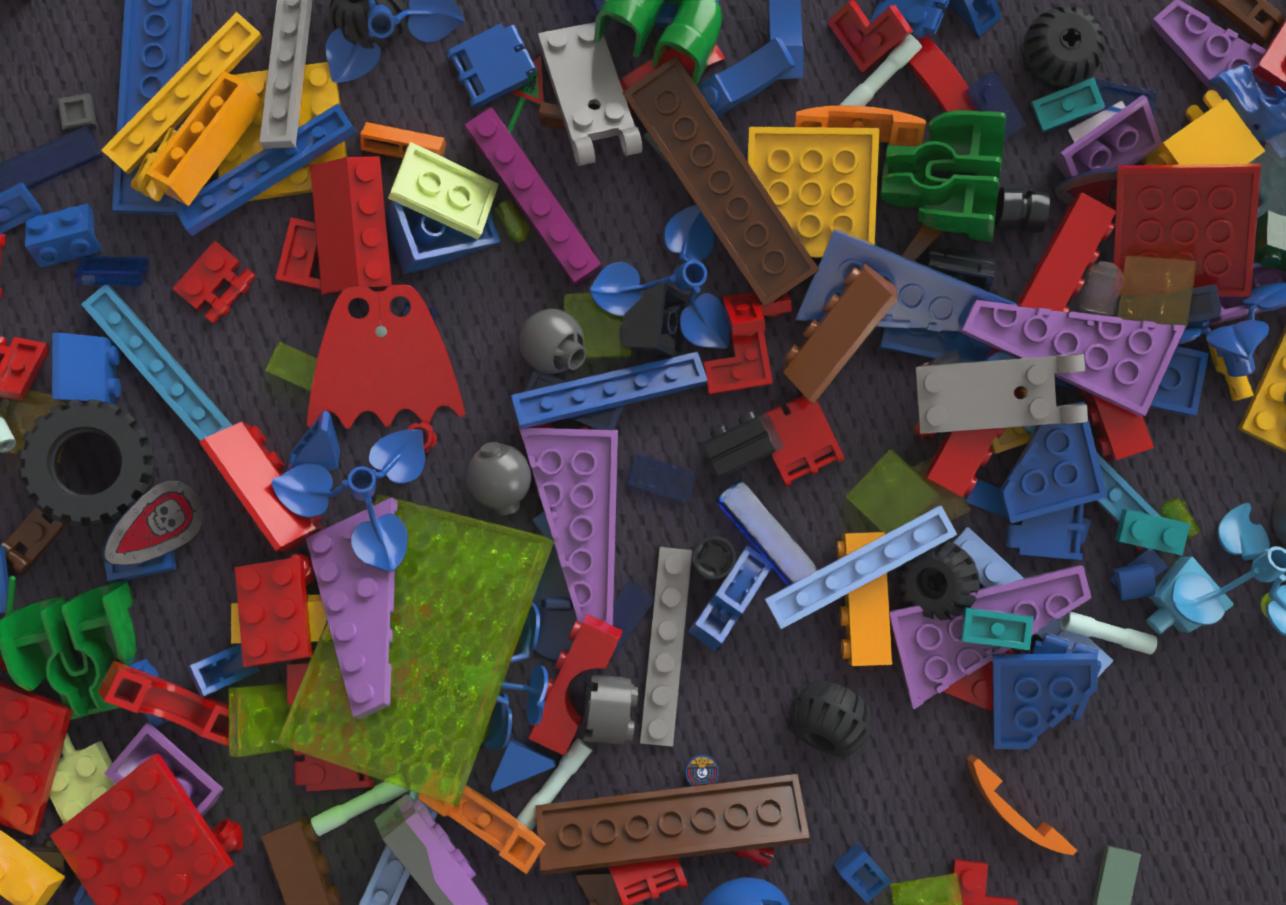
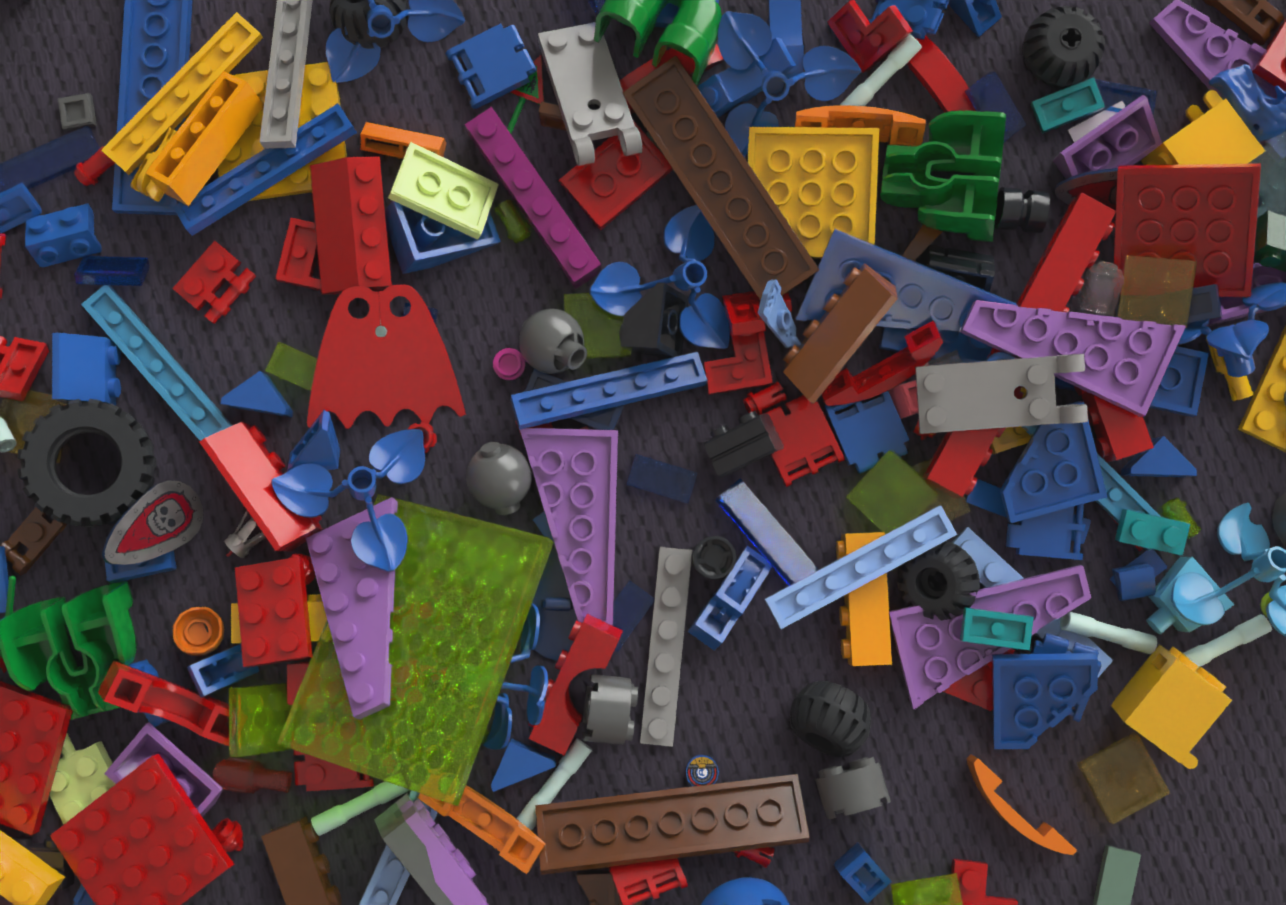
(93, 168): none -> red pin
(192, 635): none -> orange hair
(238, 541): none -> flat silver piece
(249, 776): none -> clear red arm
(258, 395): none -> blue slope
(509, 364): none -> dark pink plate
(614, 179): none -> red plate
(744, 39): none -> blue plant
(763, 399): none -> red pin
(776, 315): none -> medium blue piece
(852, 789): none -> dark grey brick
(868, 431): none -> blue plate
(888, 373): none -> red slope
(905, 399): none -> coral slope
(1123, 778): none -> clear yellow plate
(1159, 461): none -> blue slope
(1172, 703): none -> yellow container
(1239, 635): none -> light aqua piece

